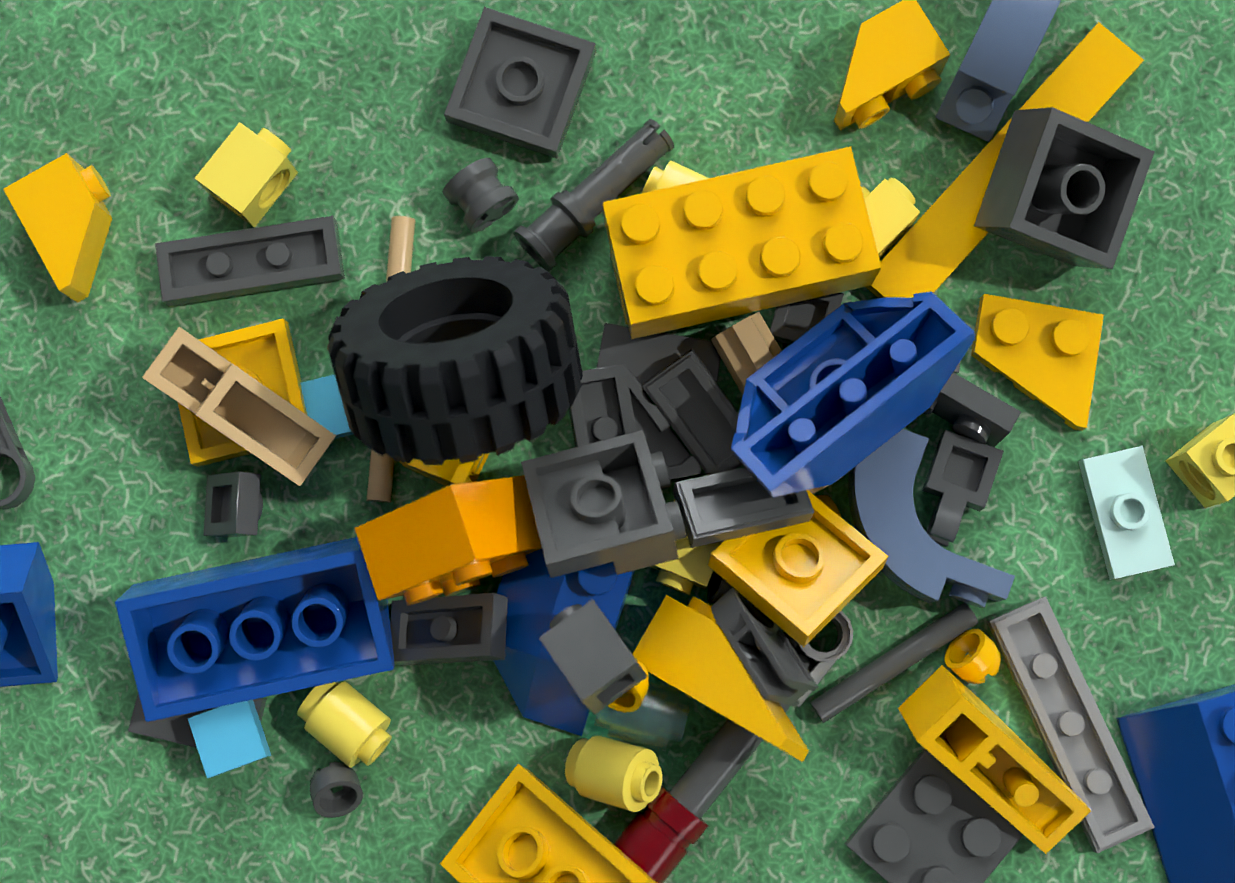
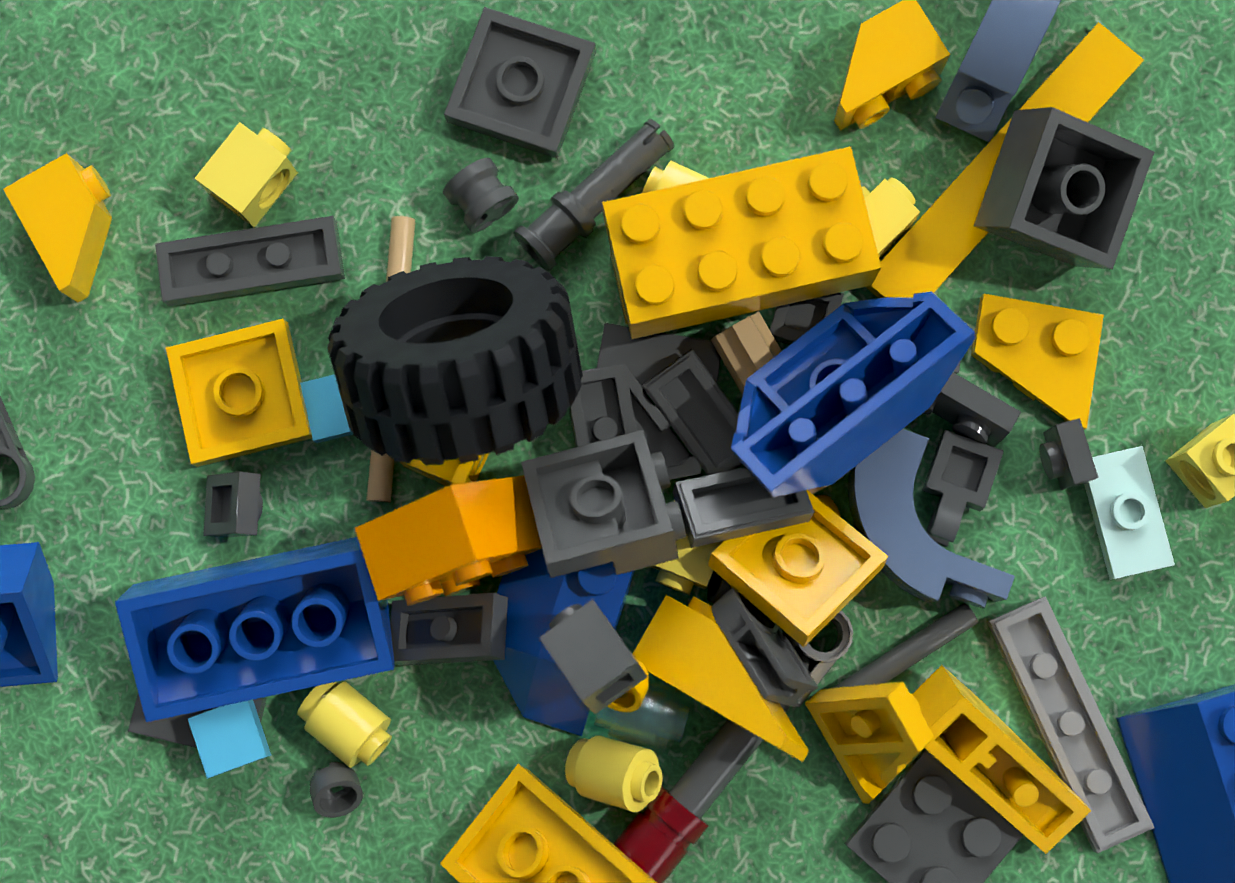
(239, 406): tan slope -> none
(871, 732): none -> yellow wing
(981, 660): yellow hinge -> none
(1067, 455): none -> dark grey plate

